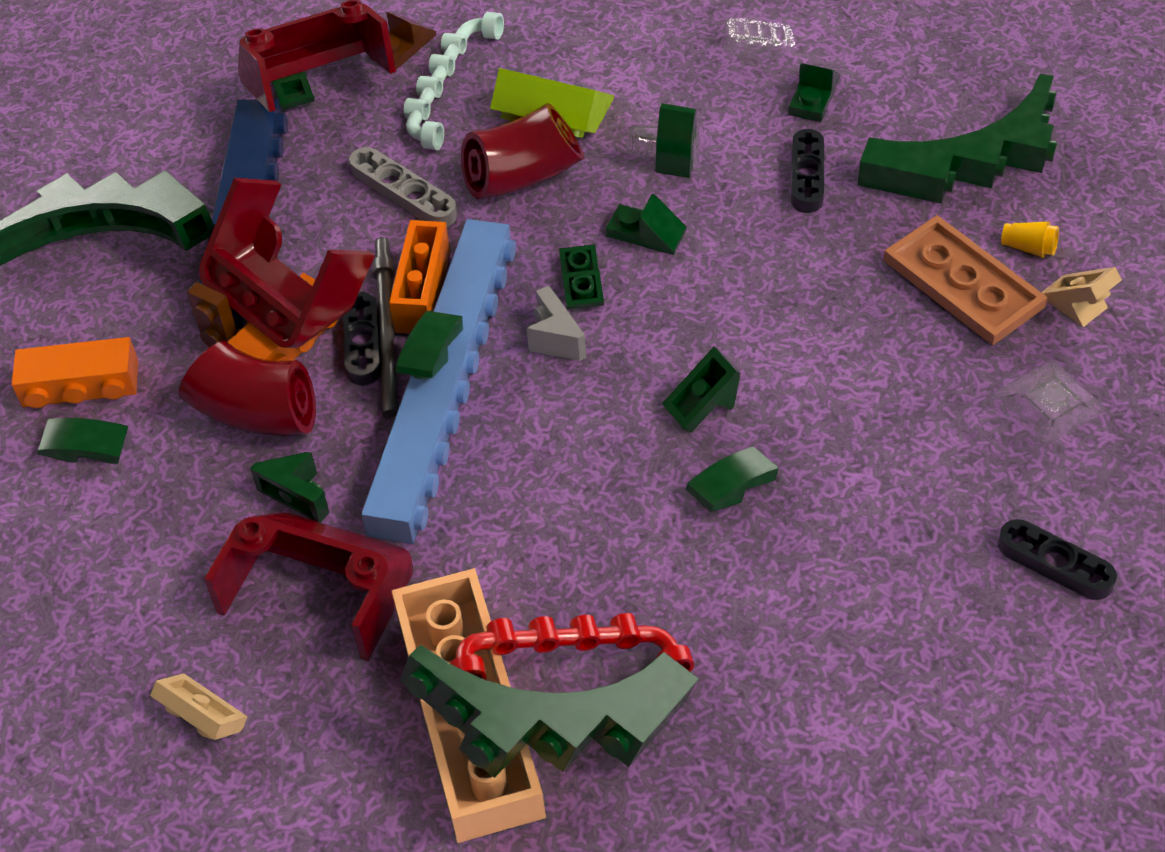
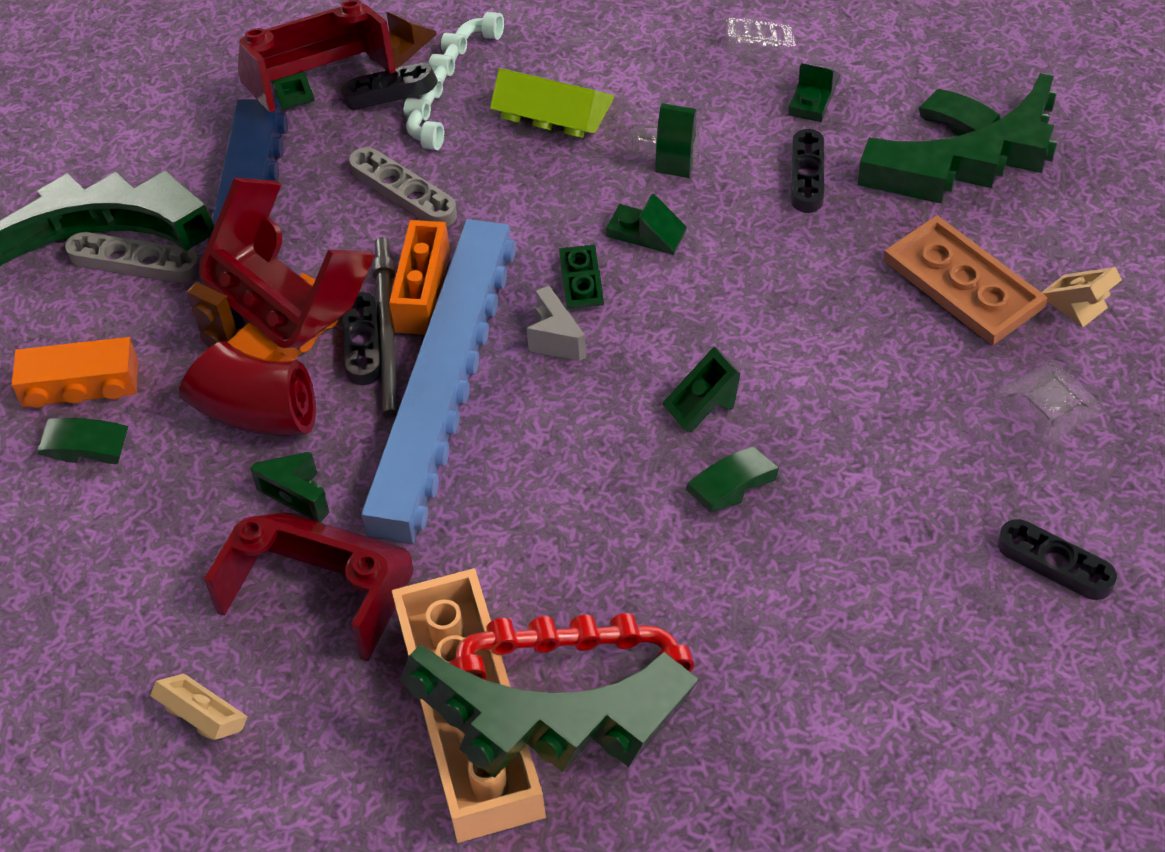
(134, 254): none -> light grey beam
(387, 87): none -> black beam
(428, 344): dark green slope -> none
(518, 153): dark red brick -> none
(959, 110): none -> dark green slope
(1031, 237): yellow cone -> none

